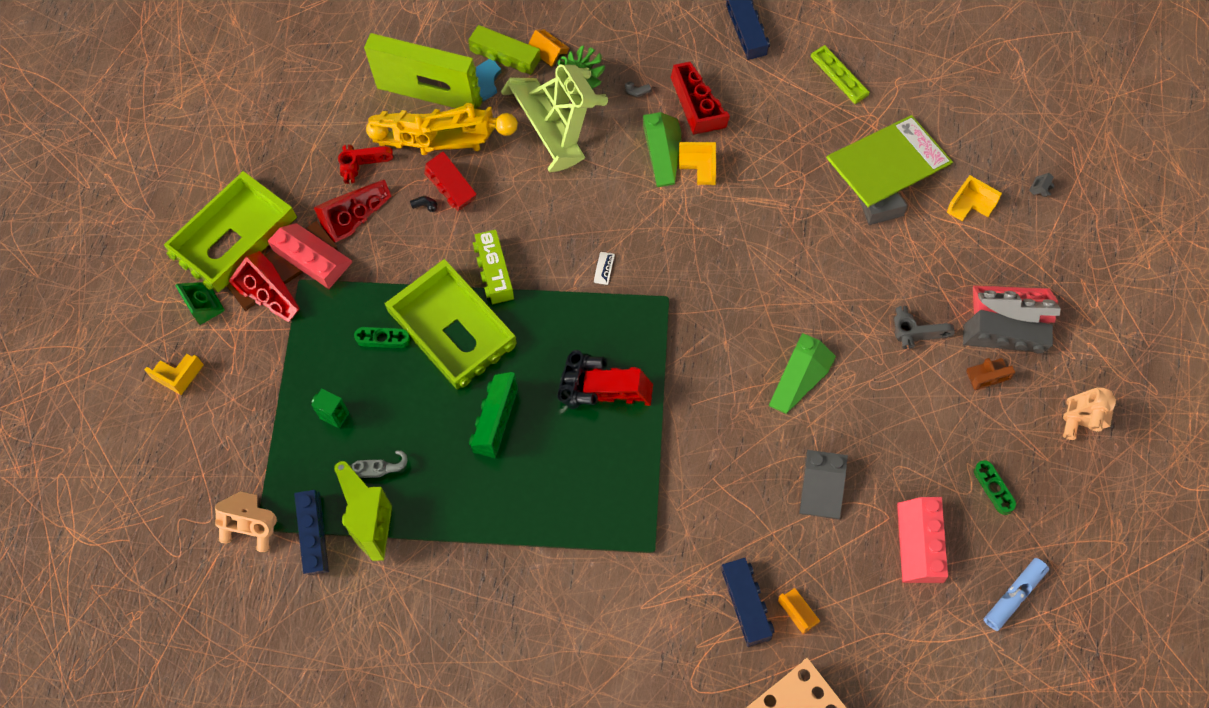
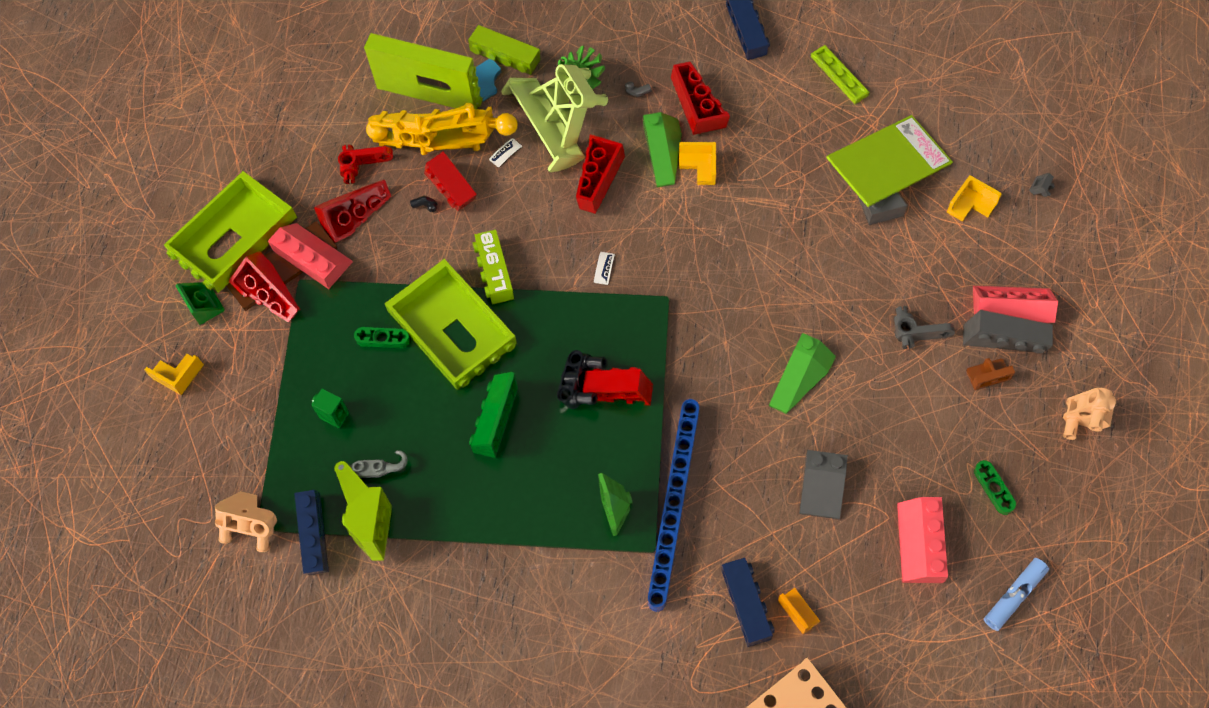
(505, 152): none -> white sticker
(549, 46): light orange panel -> none
(598, 172): none -> red wedge
(615, 502): none -> bright green wedge
(673, 512): none -> blue beam
(1012, 306): light grey slope -> none

